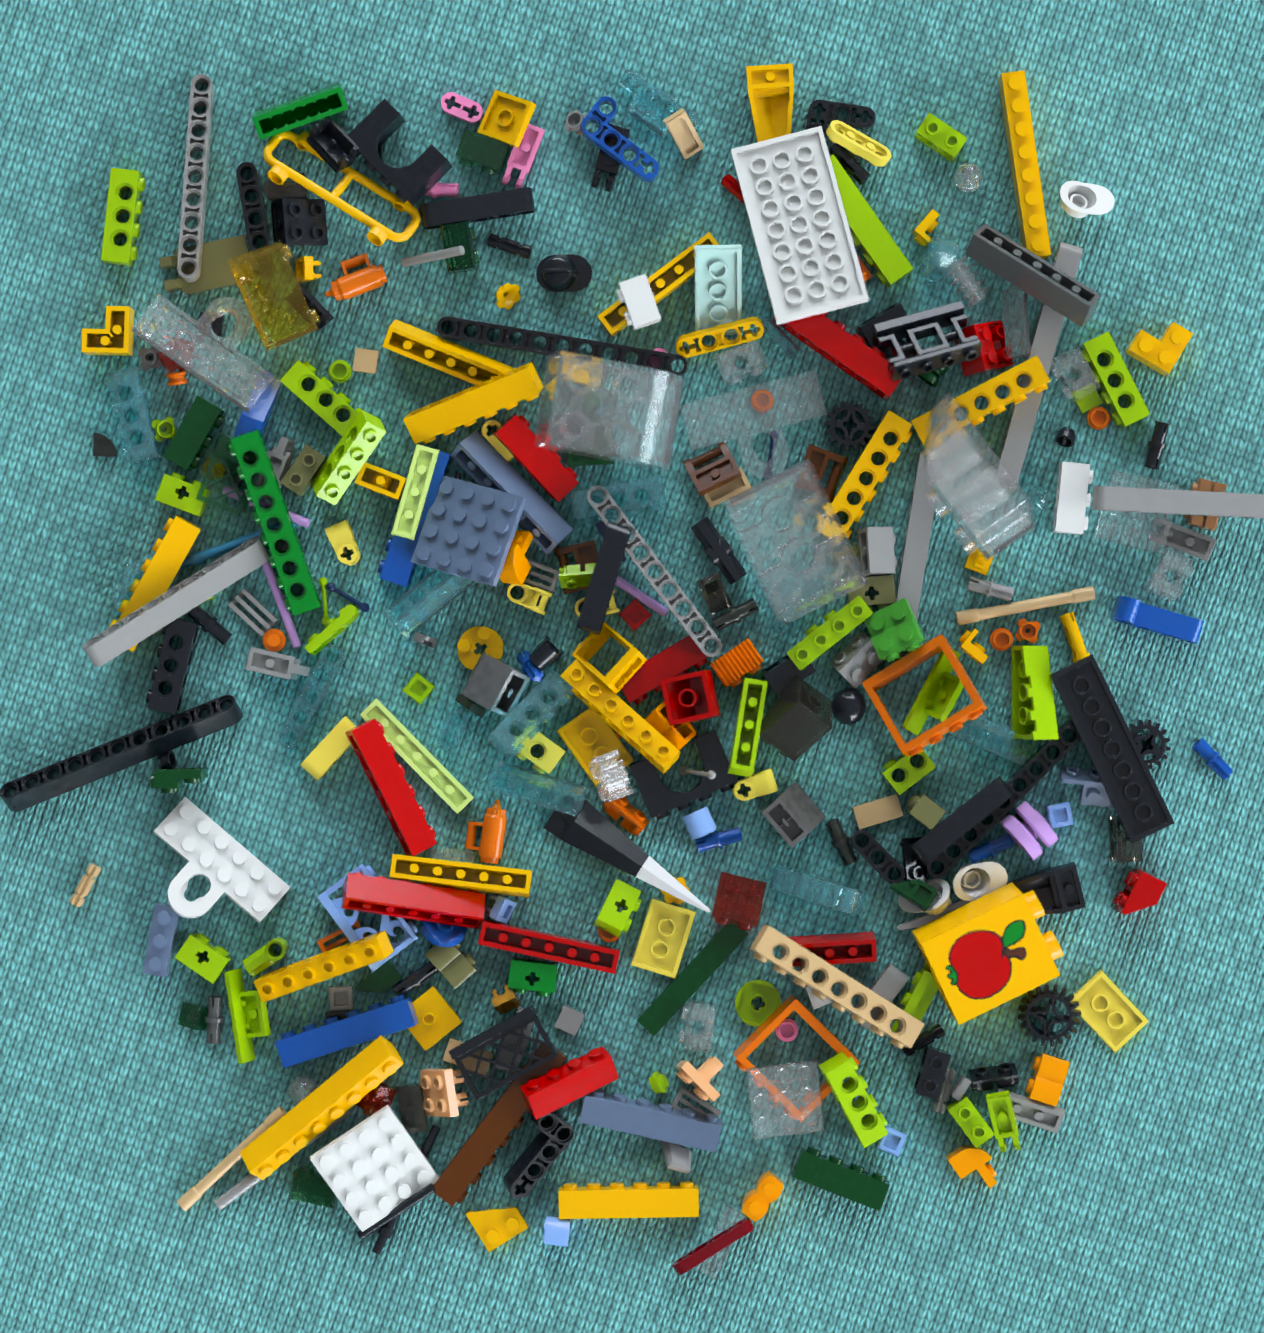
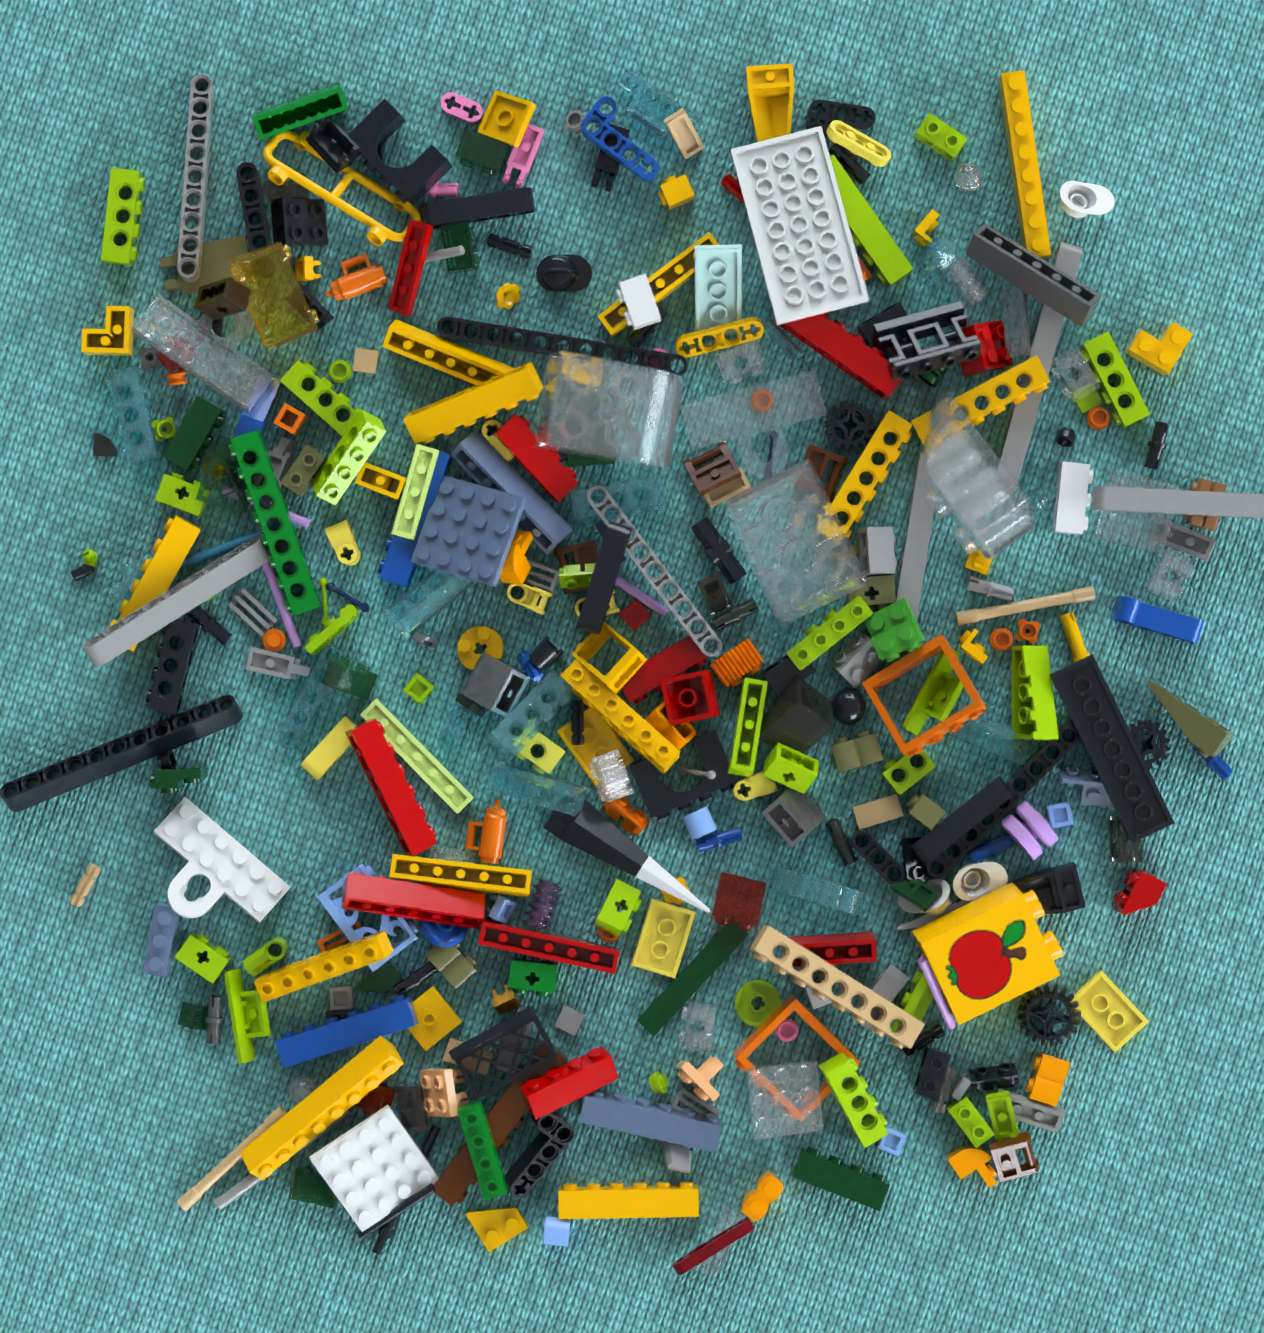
(88, 566): none -> arm
(222, 298): none -> dark brown brick
(290, 419): none -> orange brick
(349, 678): none -> clear green brick
(410, 267): none -> red plate
(482, 1150): none -> green brick
(542, 904): none -> clear purple piece
(577, 722): none -> black axle
(641, 334): none -> black pin
(675, 191): none -> yellow brick
(790, 768): none -> lime brick
(856, 752): none -> olive brick
(936, 992): none -> lavender bar
(1007, 1160): none -> plate
(1202, 731): none -> olive wedge

